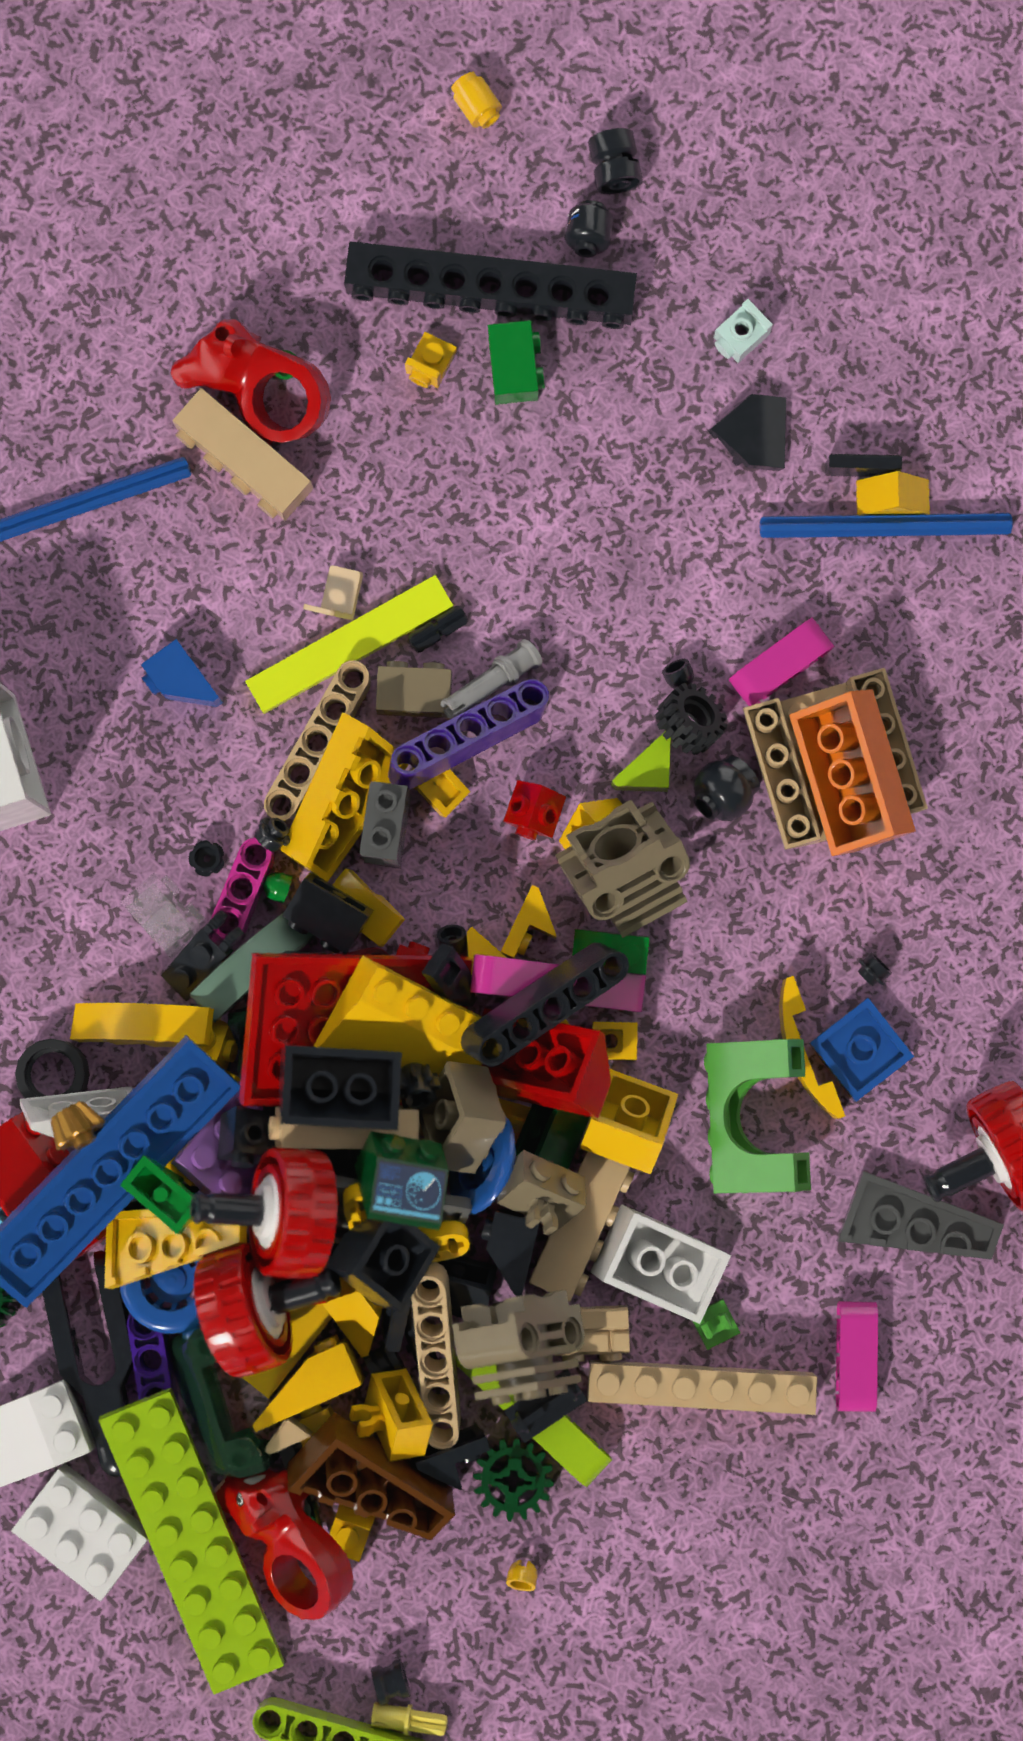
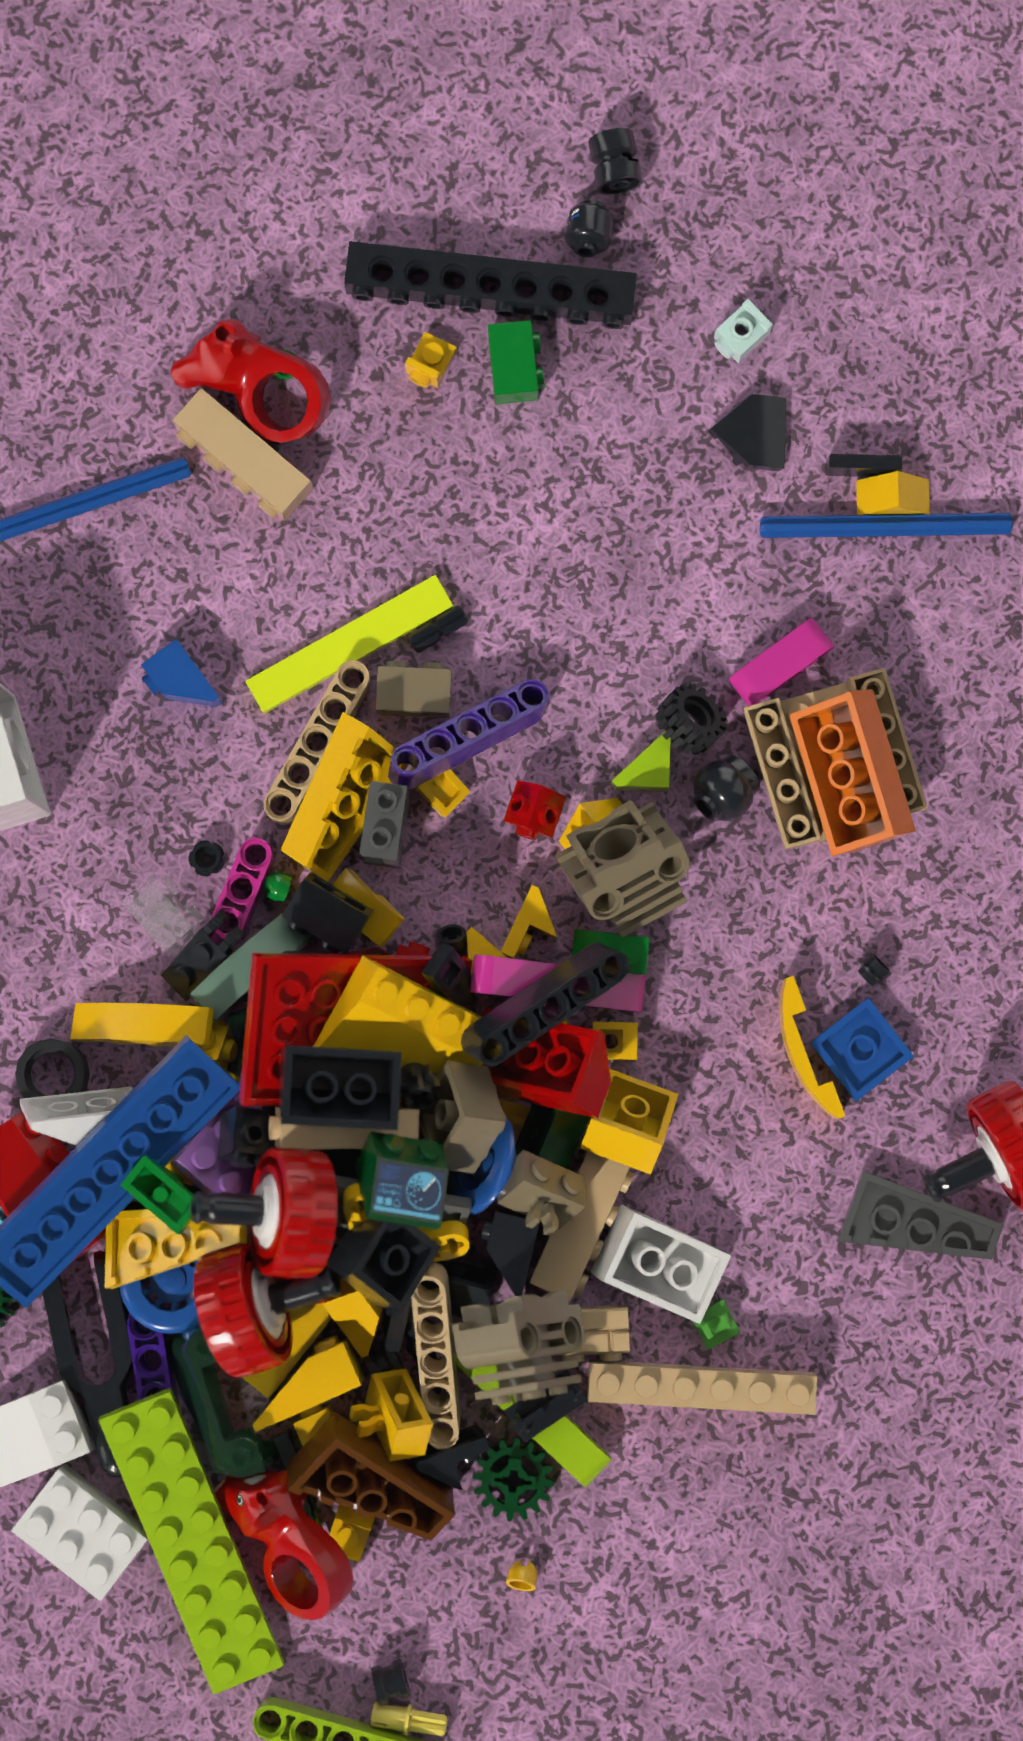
(75, 1126): pearl gold piece -> none
(272, 834): black plate -> none
(288, 1434): tan slope -> none
(340, 593): tan bracket -> none
(476, 100): yellow brick -> none
(504, 671): light grey pin -> none
(678, 673): black hinge -> none
(735, 1160): bright green arch -> none
(858, 1356): dark pink beam -> none

